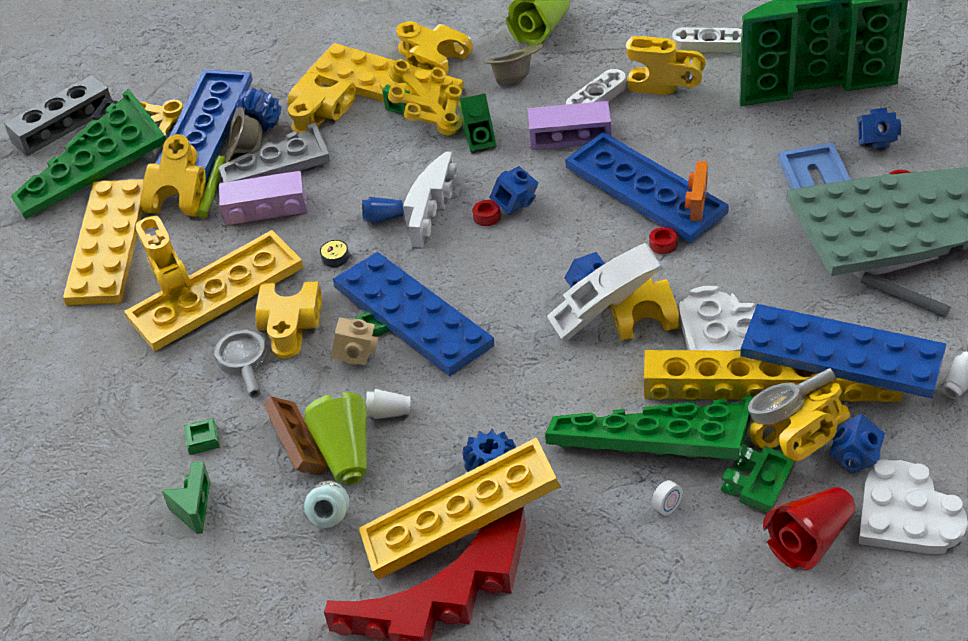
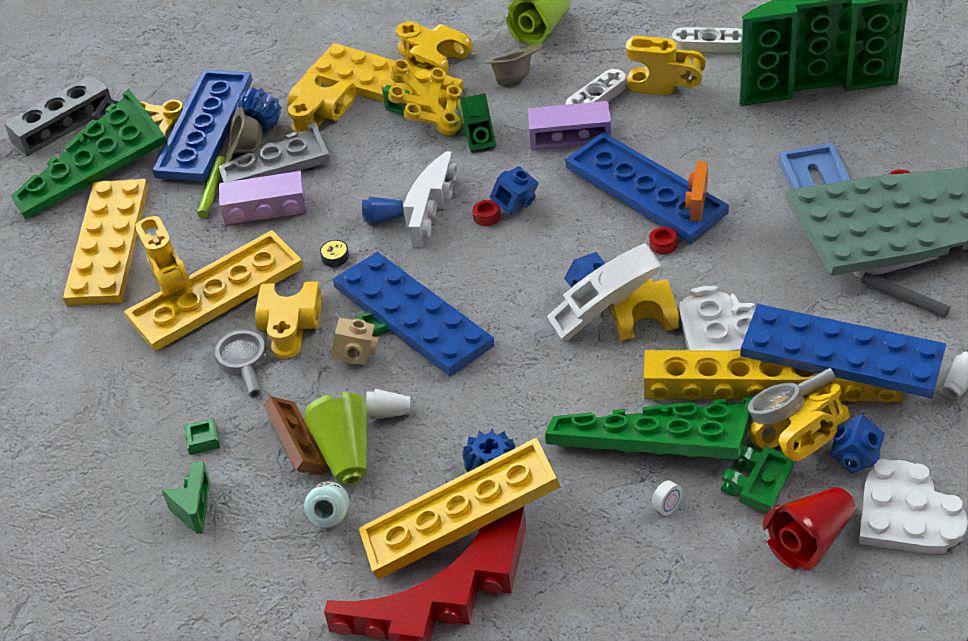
(174, 176): yellow piece -> none
(868, 128): blue brick -> none

